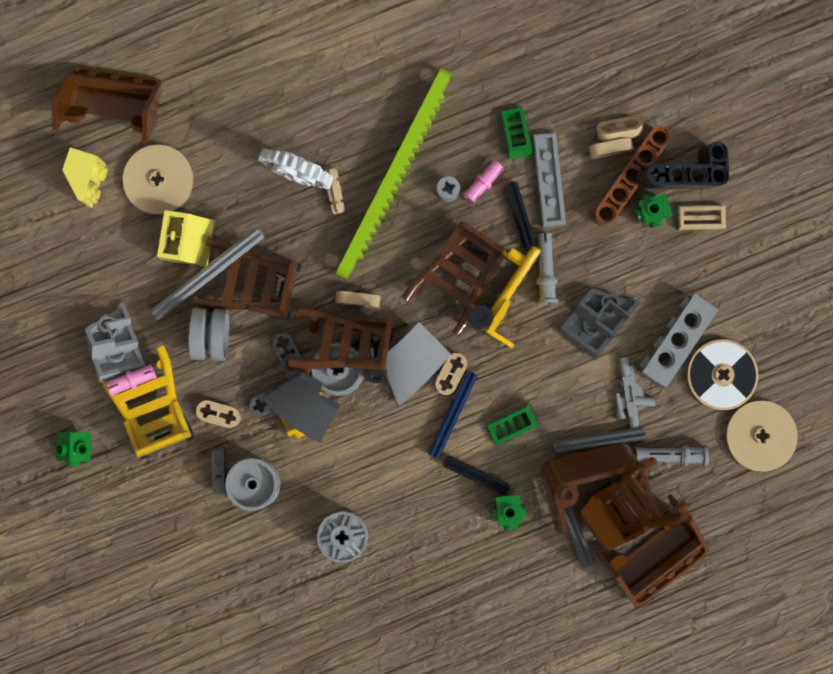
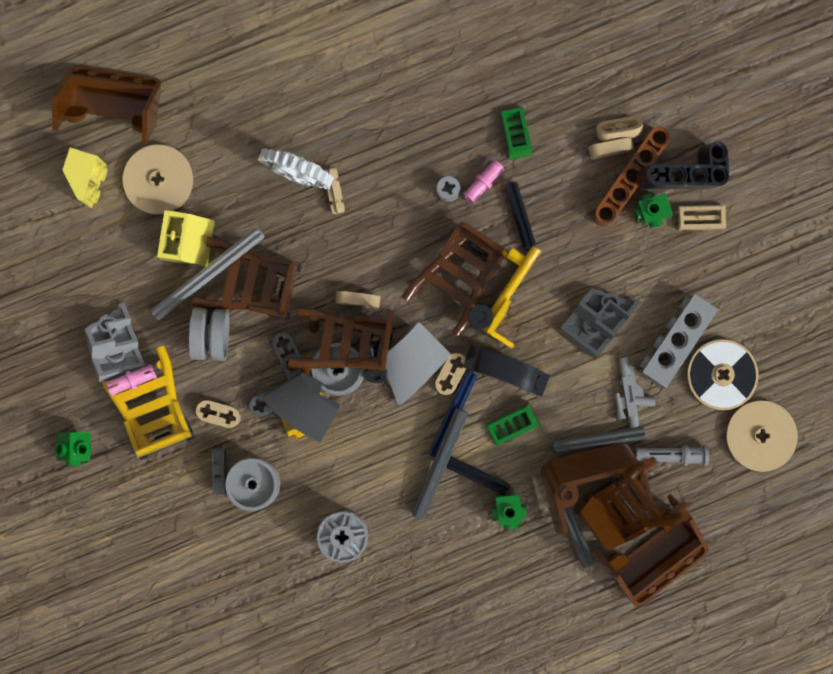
(397, 169): lime gear -> none
(439, 464): none -> dark grey axle
(506, 370): none -> black arch
(547, 280): light grey pin -> none
(549, 180): light grey tile -> none

